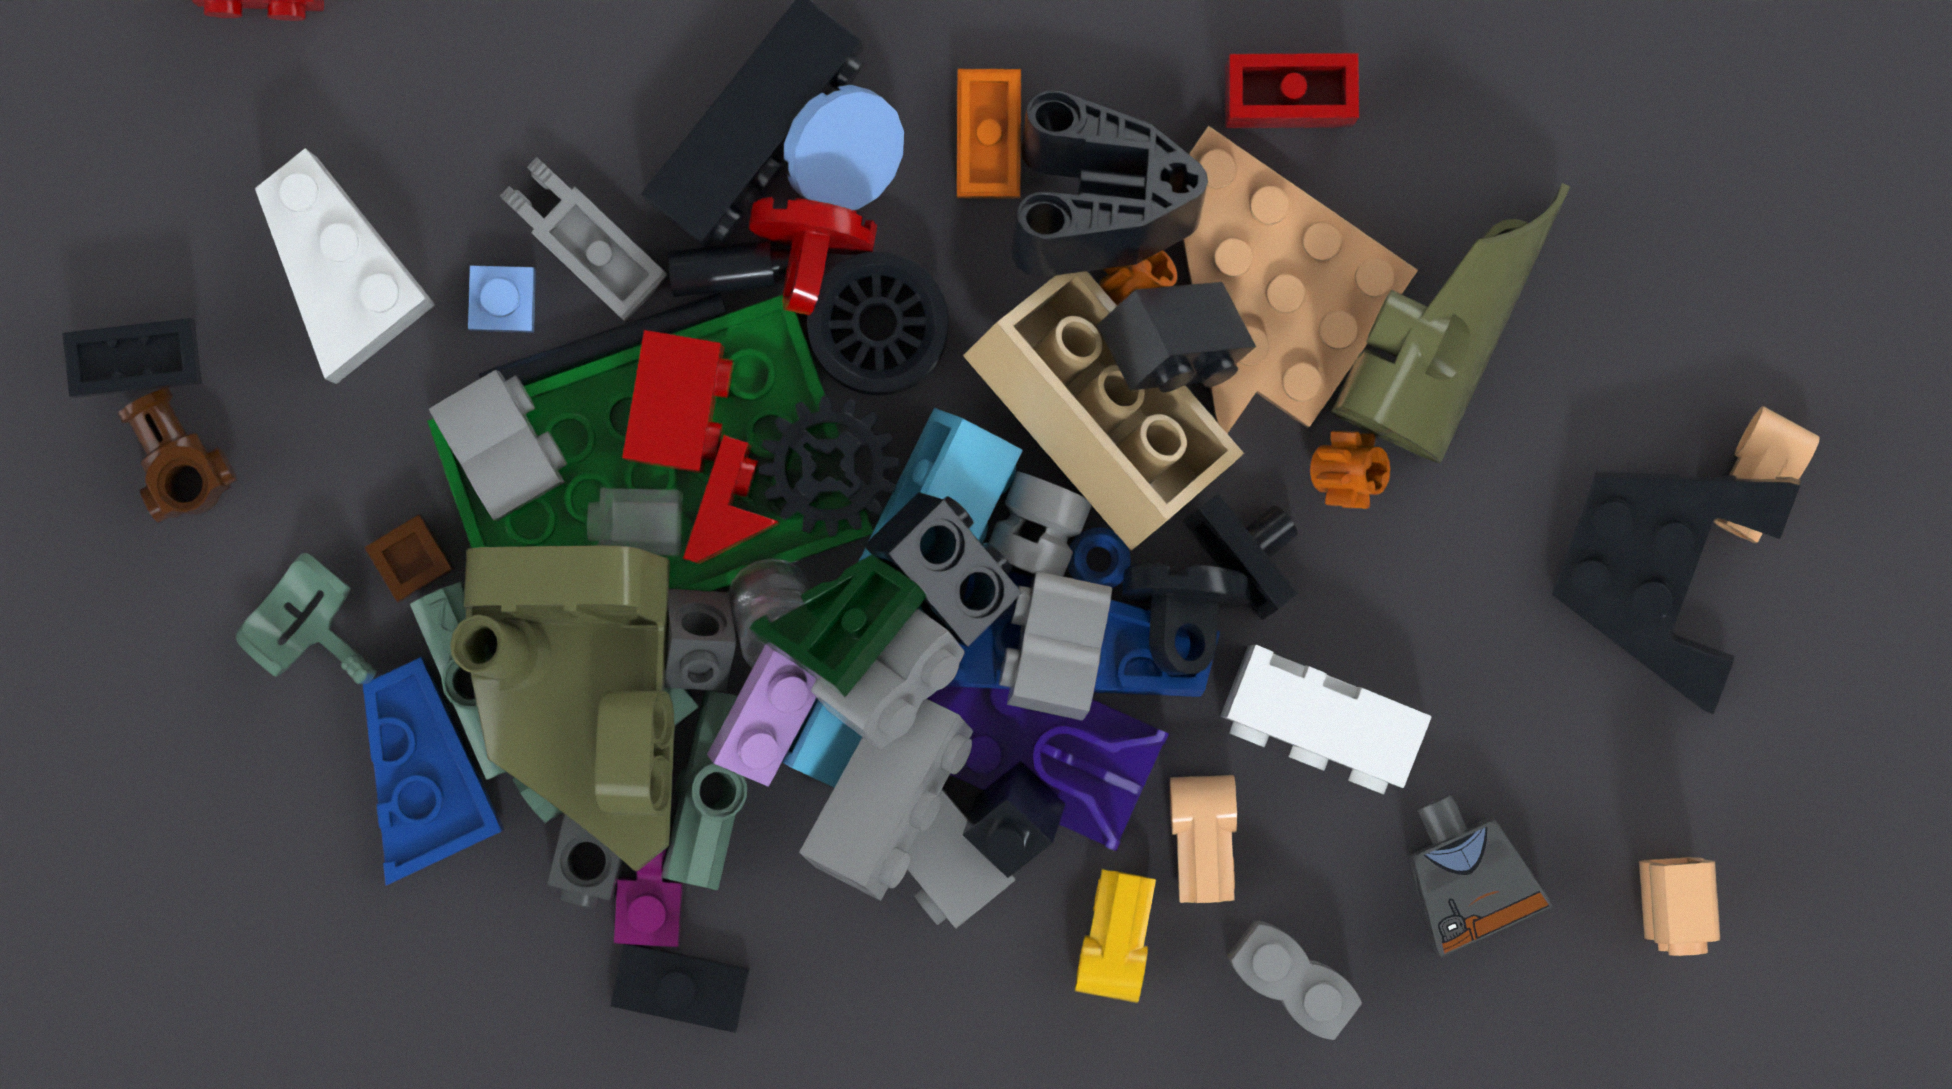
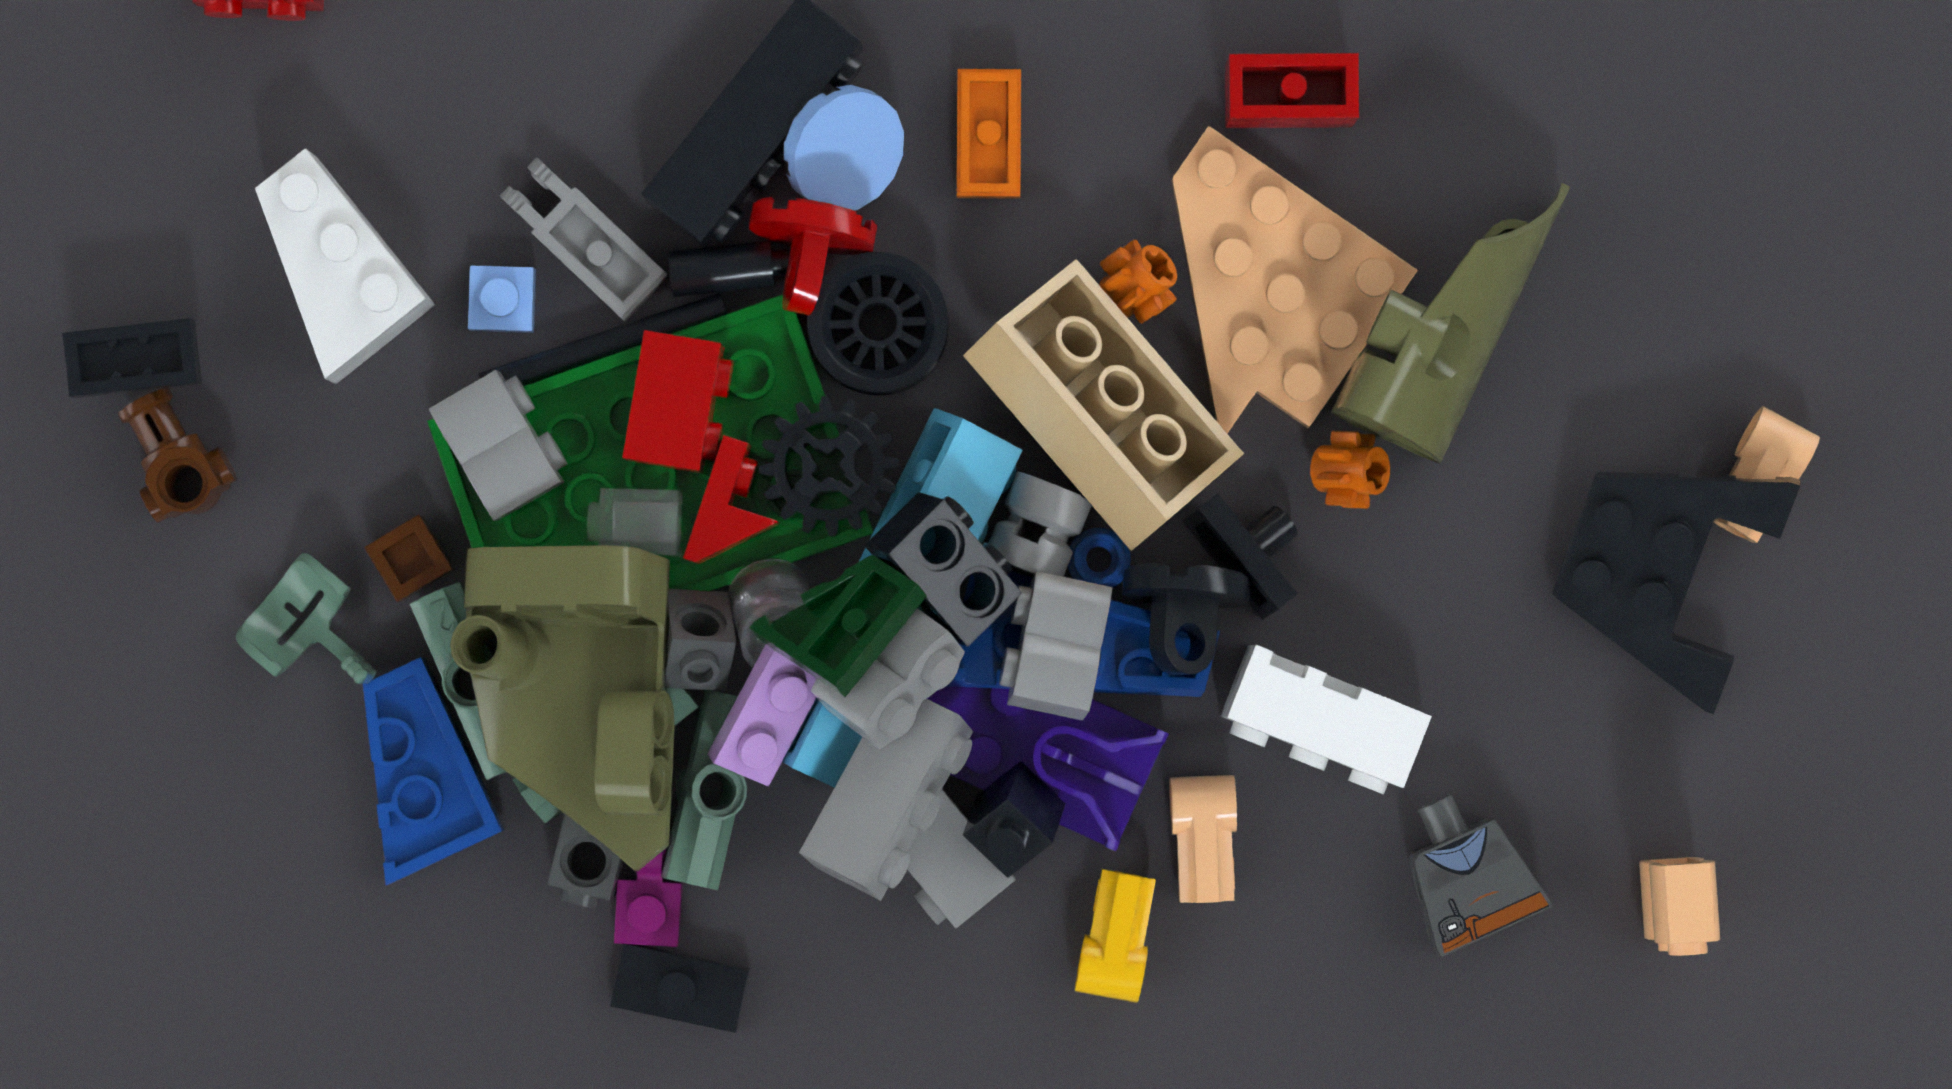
(1132, 193): black connector -> none
(1176, 336): black brick -> none
(1307, 989): light grey brick -> none

